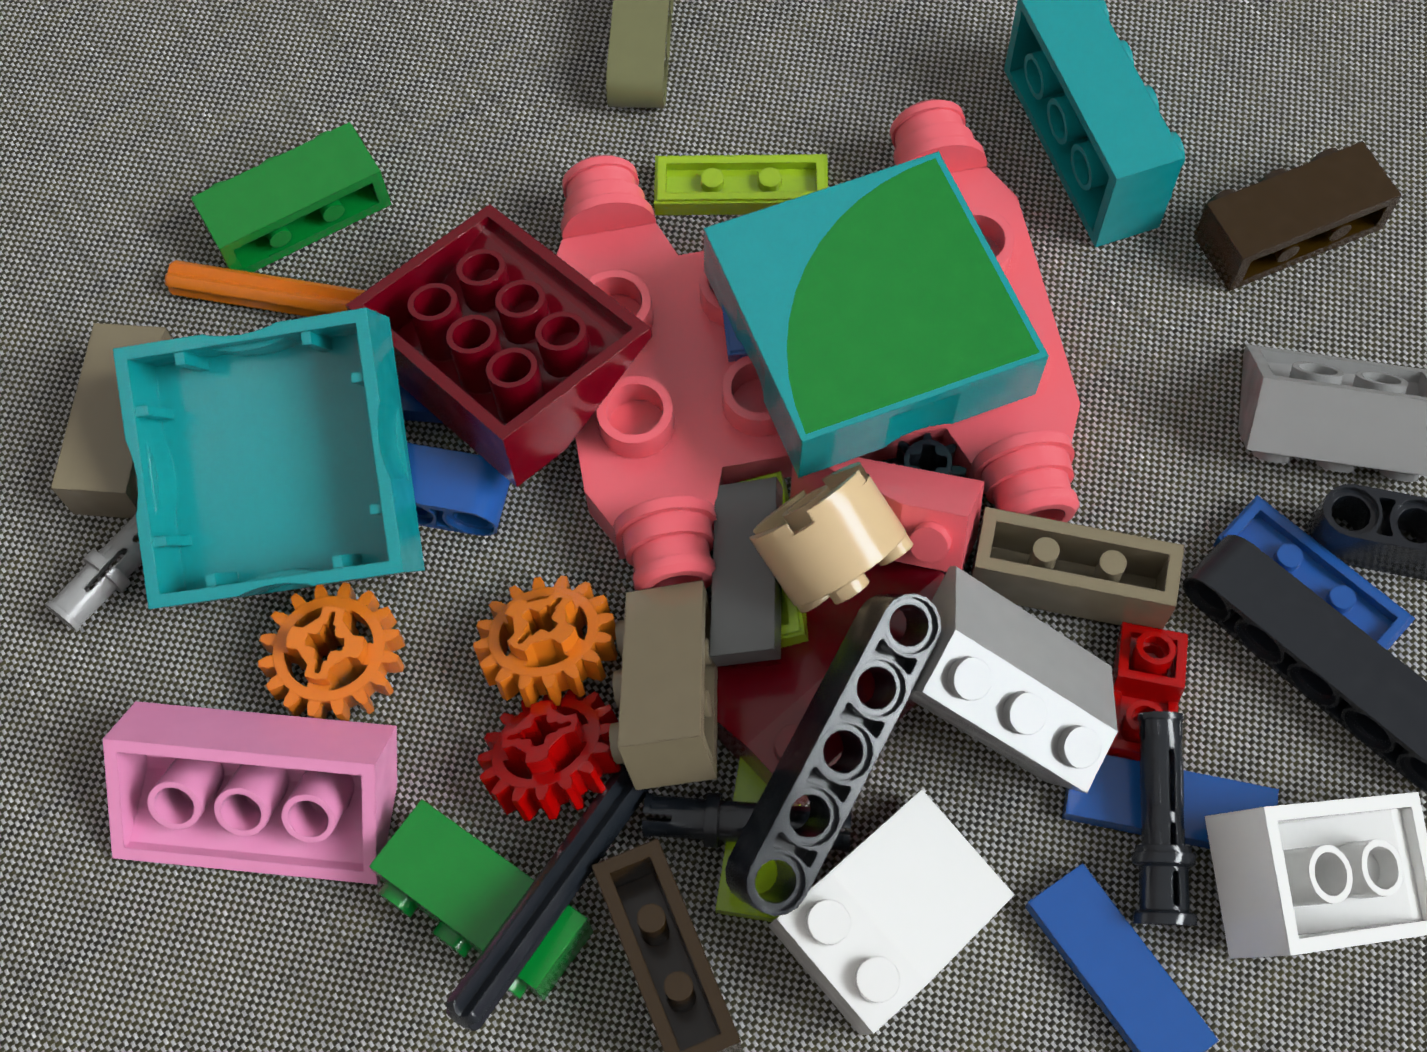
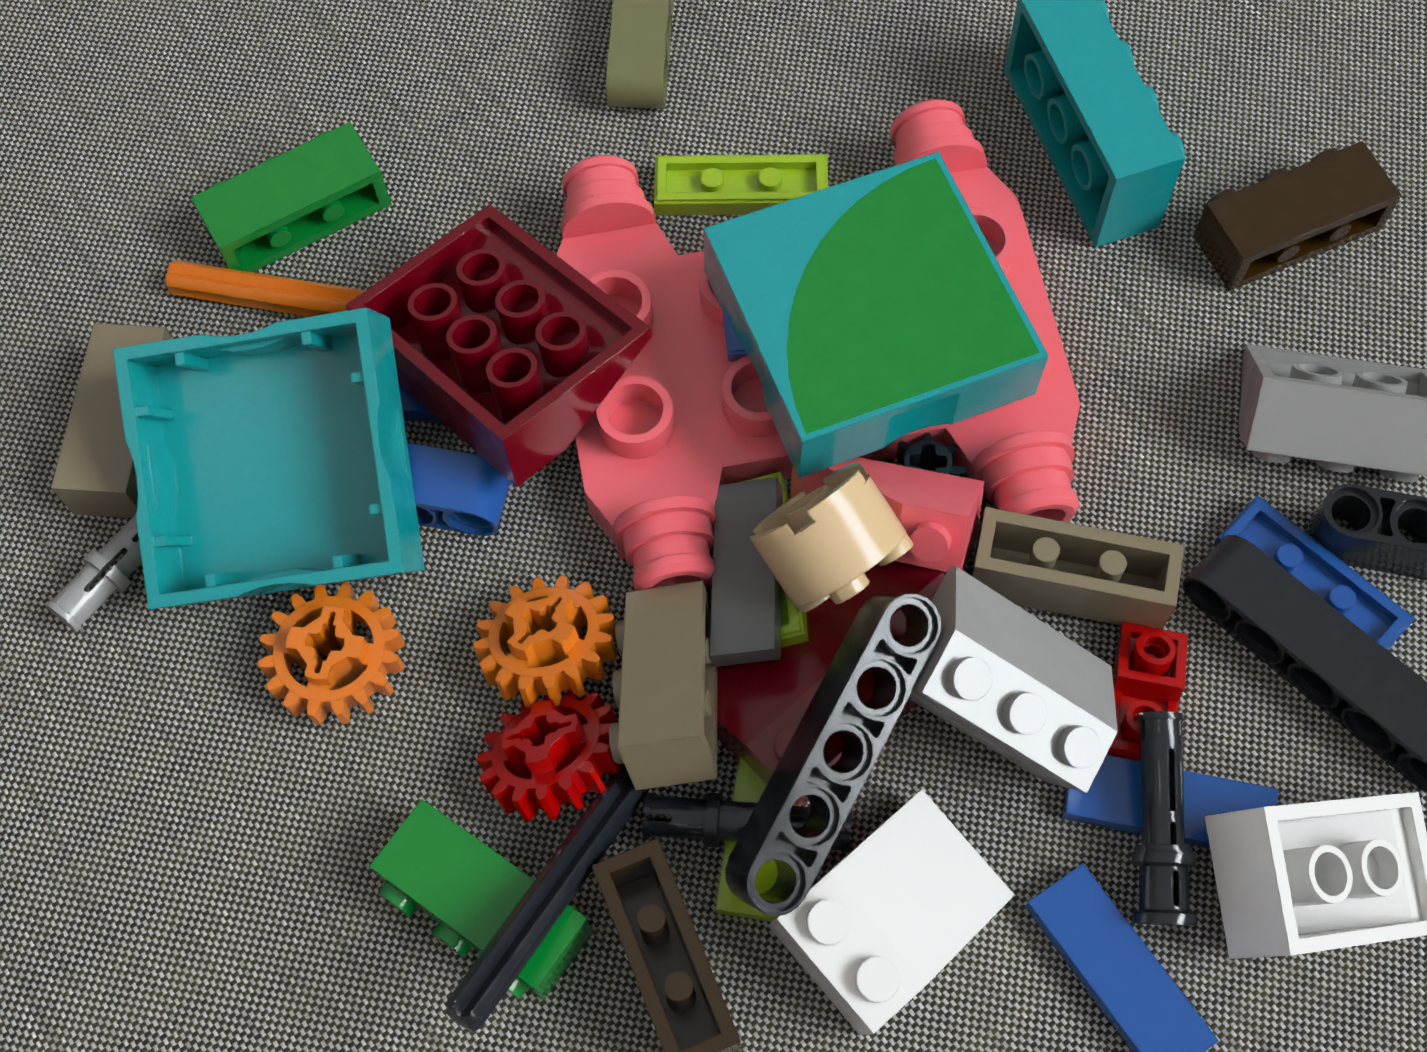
(250, 791): bright pink slope -> none

